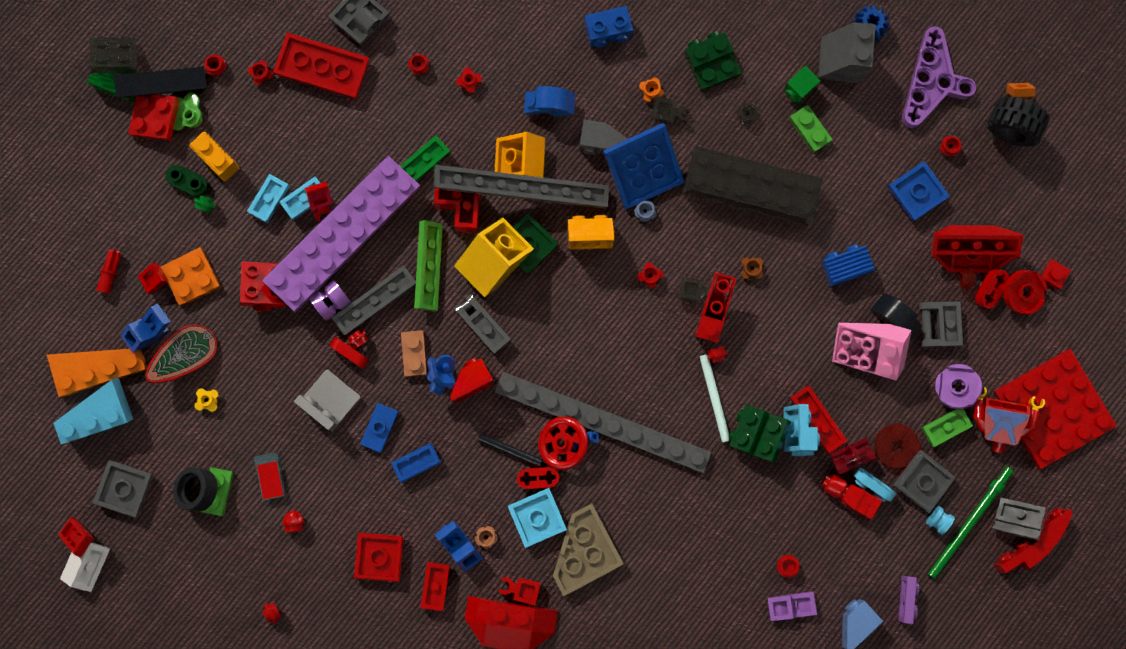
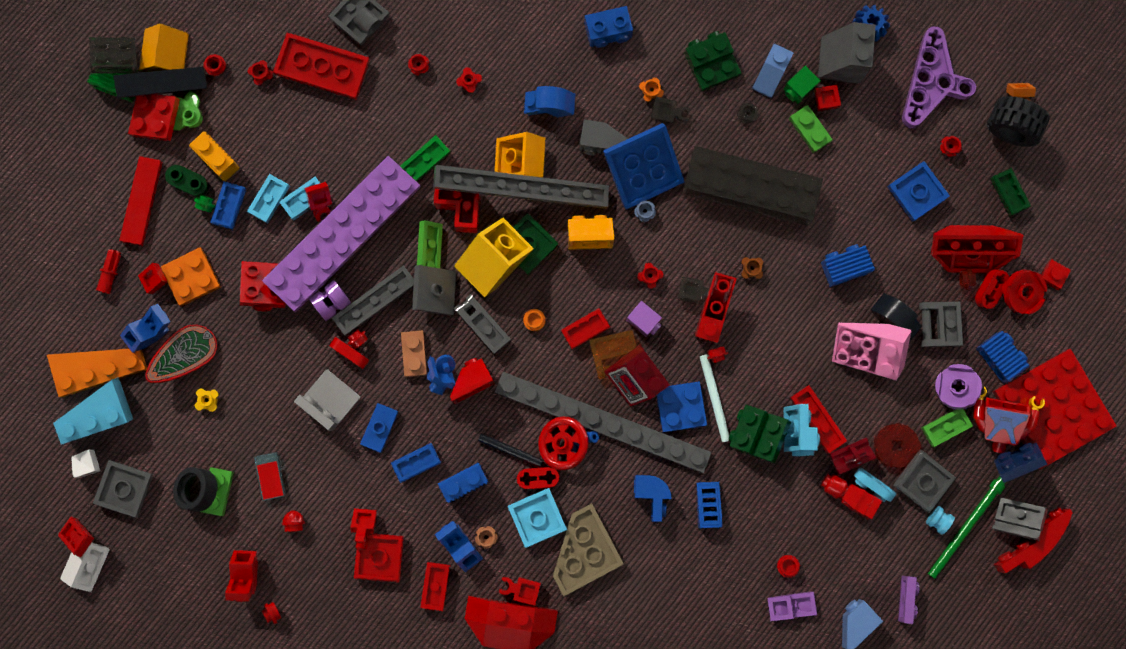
(85, 464): none -> white slope
(141, 201): none -> red tile
(163, 49): none -> light orange slope
(228, 205): none -> blue plate
(243, 576): none -> red brick
(362, 524): none -> red plate
(434, 290): none -> dark grey plate
(463, 482): none -> blue brick
(534, 320): none -> orange plate
(585, 328): none -> red plate
(611, 347): none -> clear orange plate
(636, 377): none -> dark red slope
(644, 319): none -> medium lavender brick
(655, 489): none -> blue brick
(681, 407): none -> blue plate
(717, 504): none -> blue slope
(772, 70): none -> medium blue slope
(827, 97): none -> red plate
(1003, 356): none -> blue brick
(1010, 192): none -> dark green plate
(1020, 461): none -> dark blue plate

